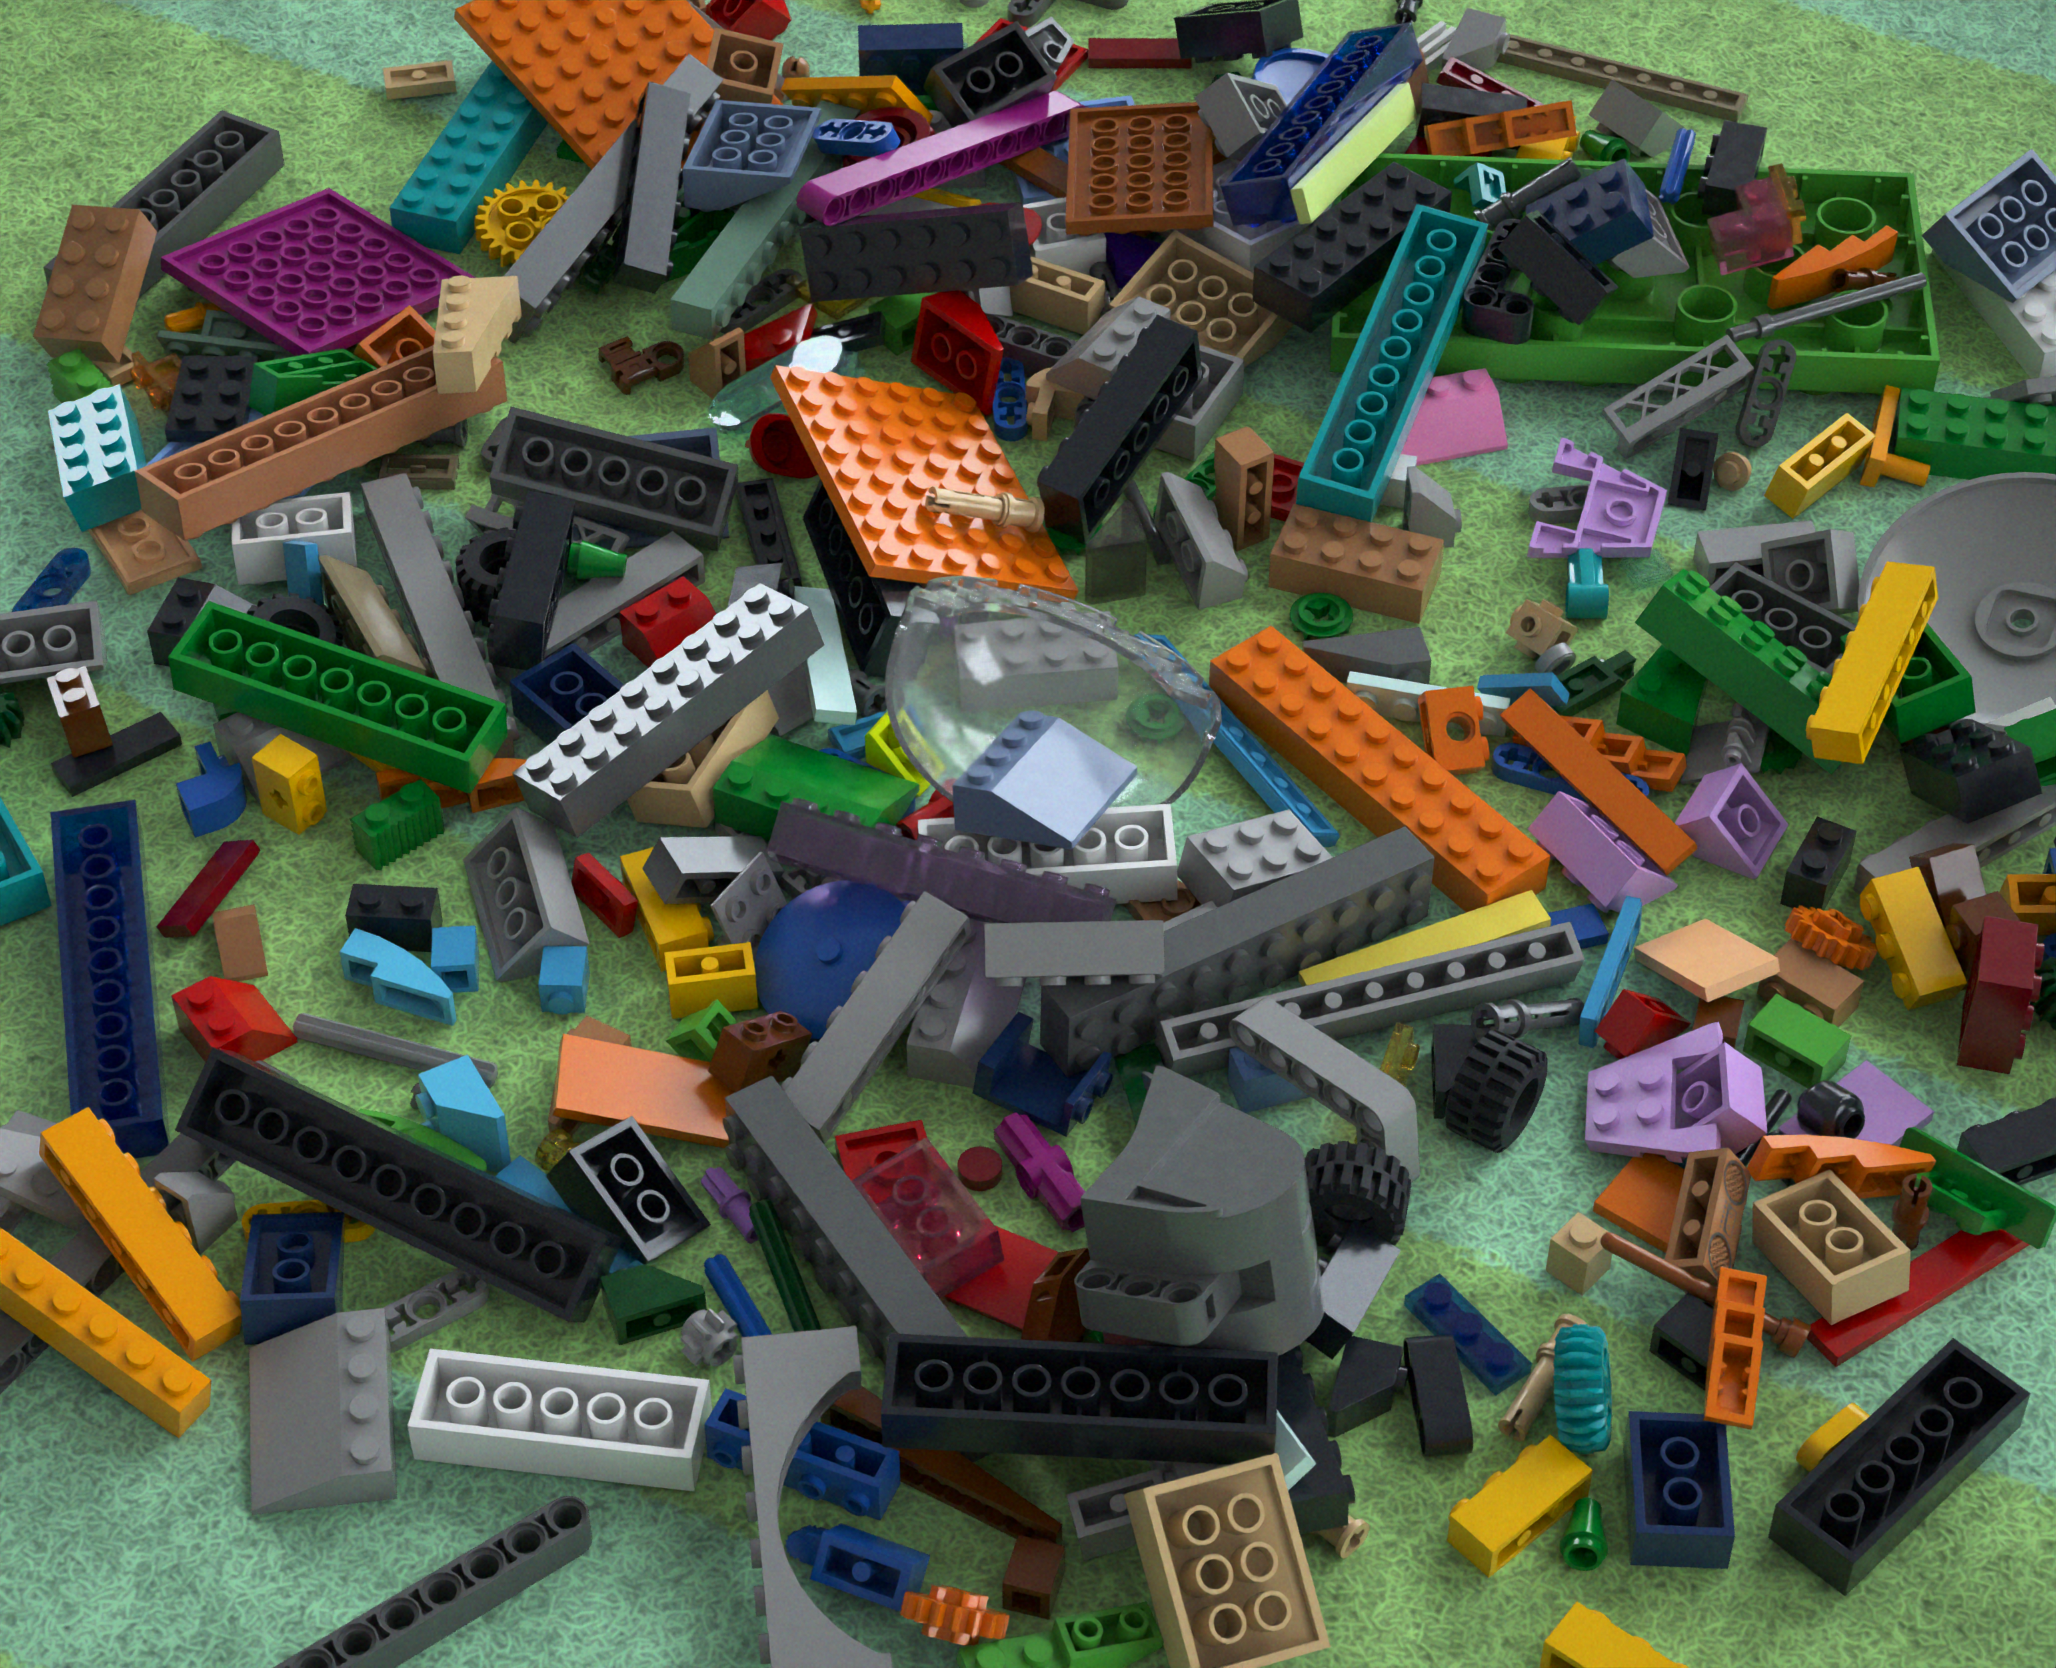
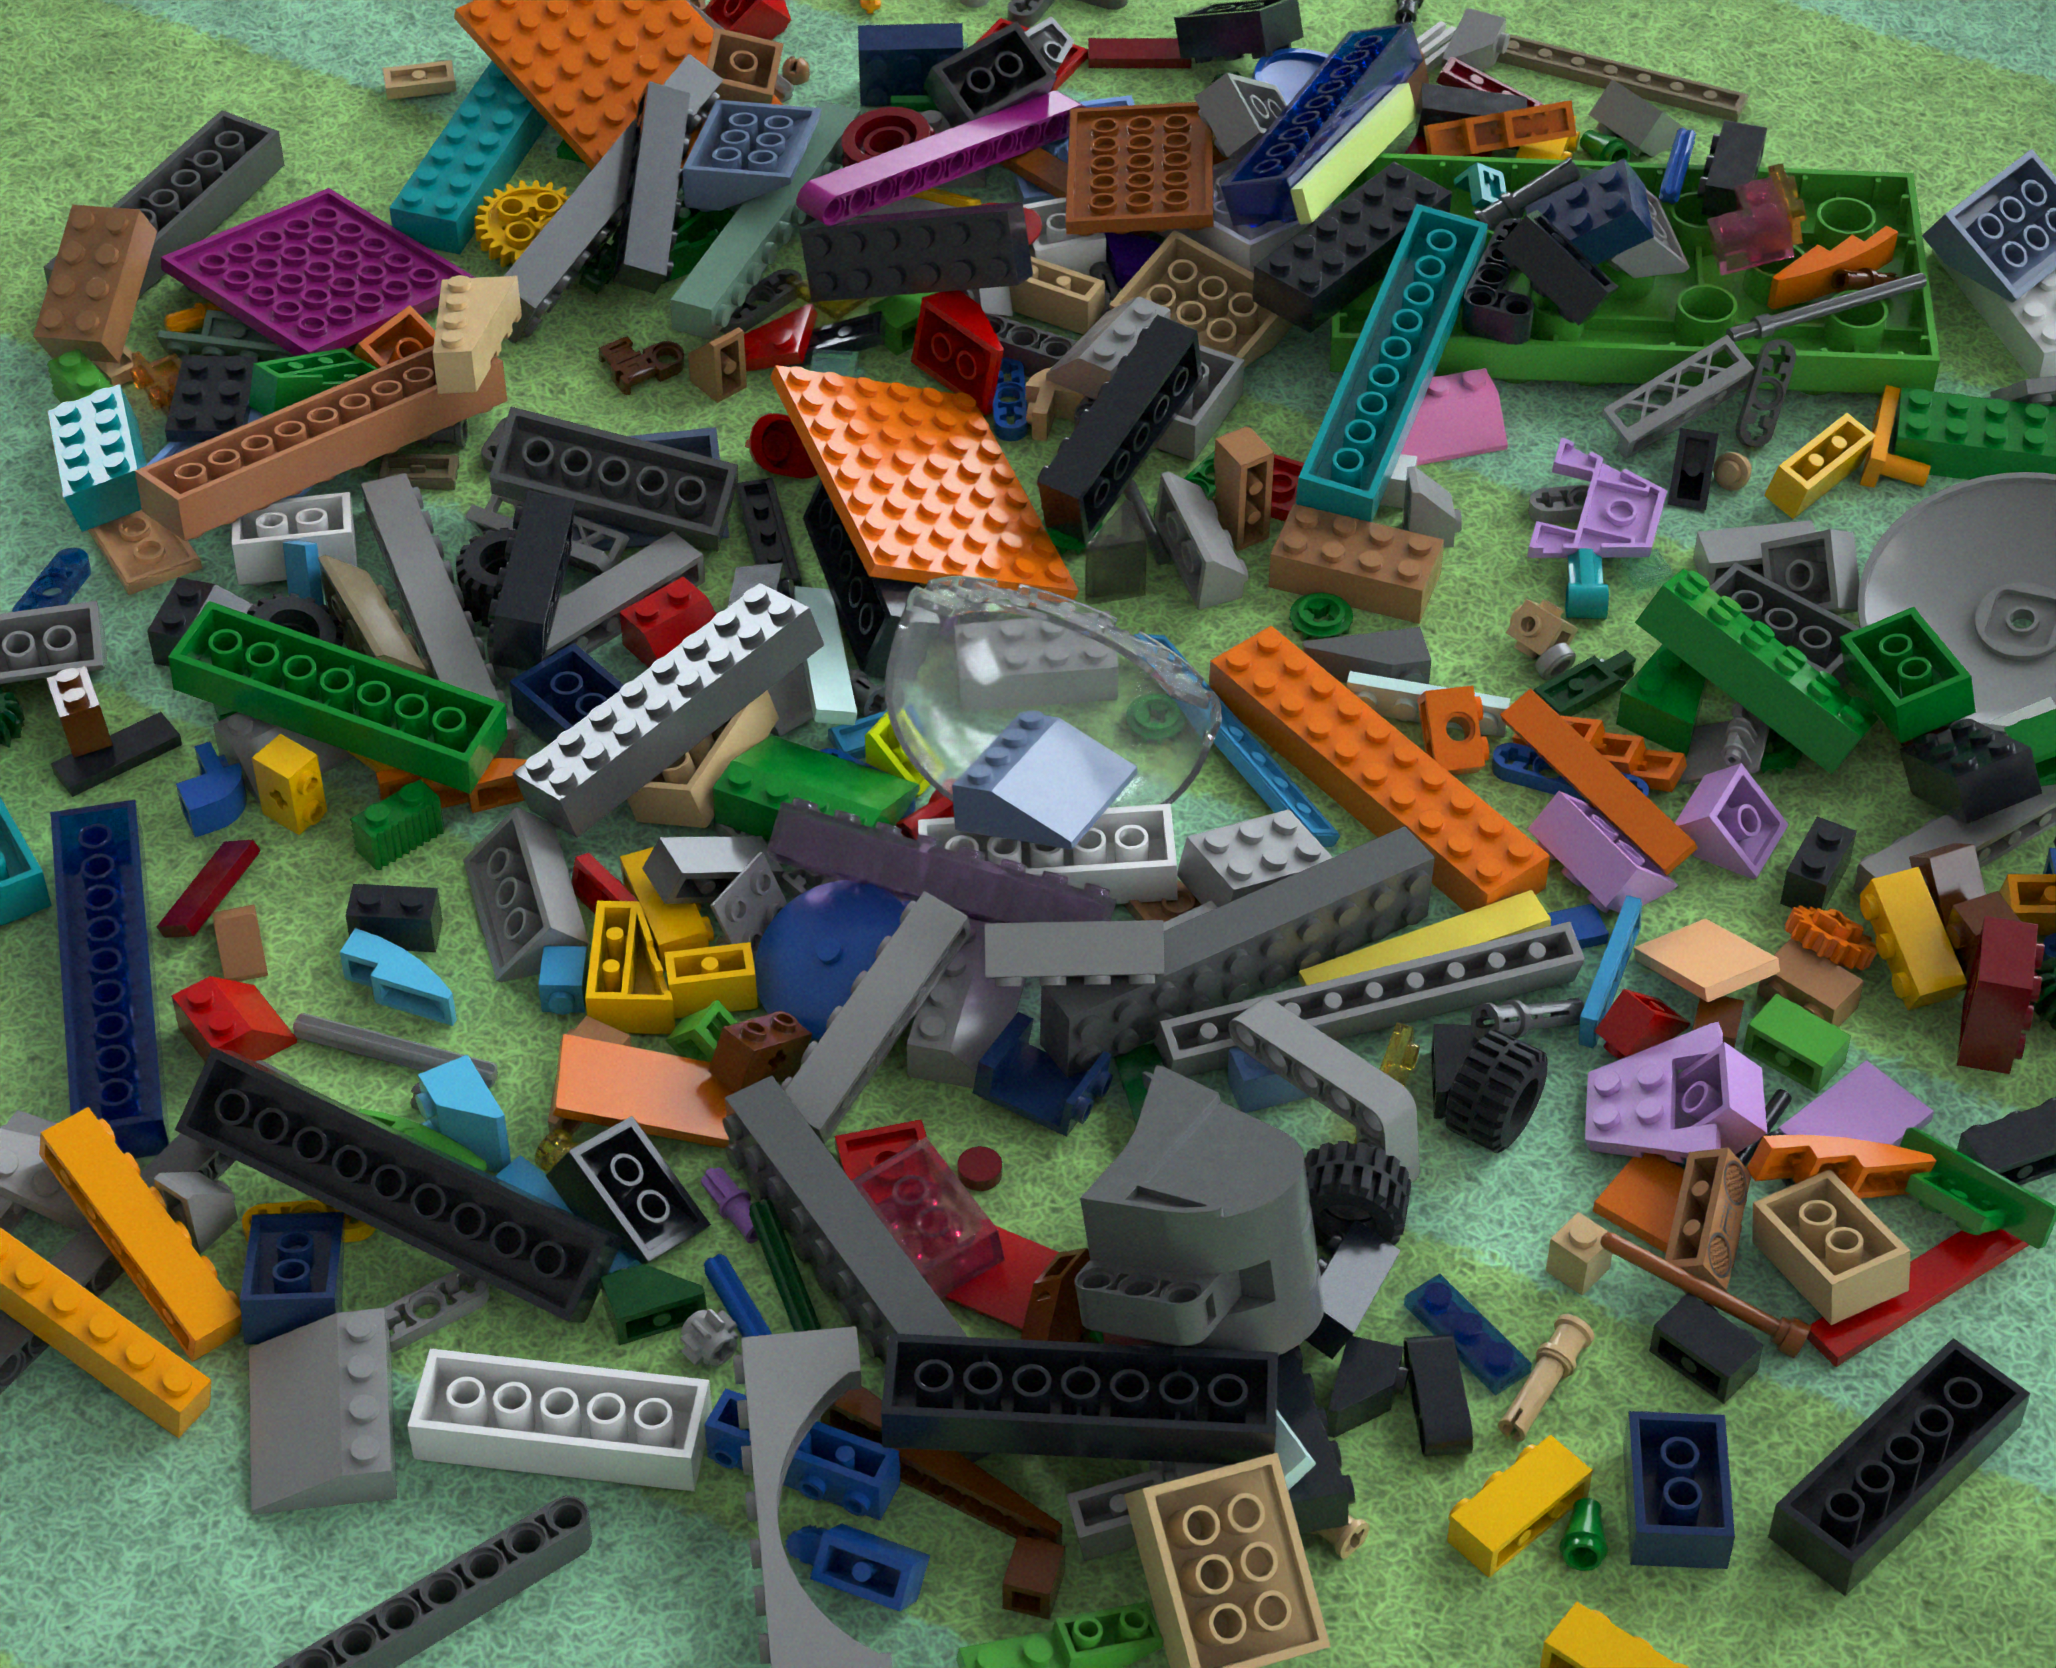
(456, 957): dark azure brick -> none
(594, 561): green cone -> none
(625, 974): none -> yellow wedge
(754, 395): clear light blue tile -> none
(854, 92): light orange plate -> none
(855, 137): blue beam -> none
(954, 1615): orange gear -> none
(1001, 509): tan pin -> none
(1042, 1170): magenta piece -> none
(1515, 685): dark azure tile -> none
(1583, 1388): teal gear -> none
(1735, 1348): orange slope -> none
(1830, 1111): black head -> none
(1830, 1436): yellow beam -> none
(1873, 663): yellow brick -> none
(1911, 1210): reddish brown pin -> none

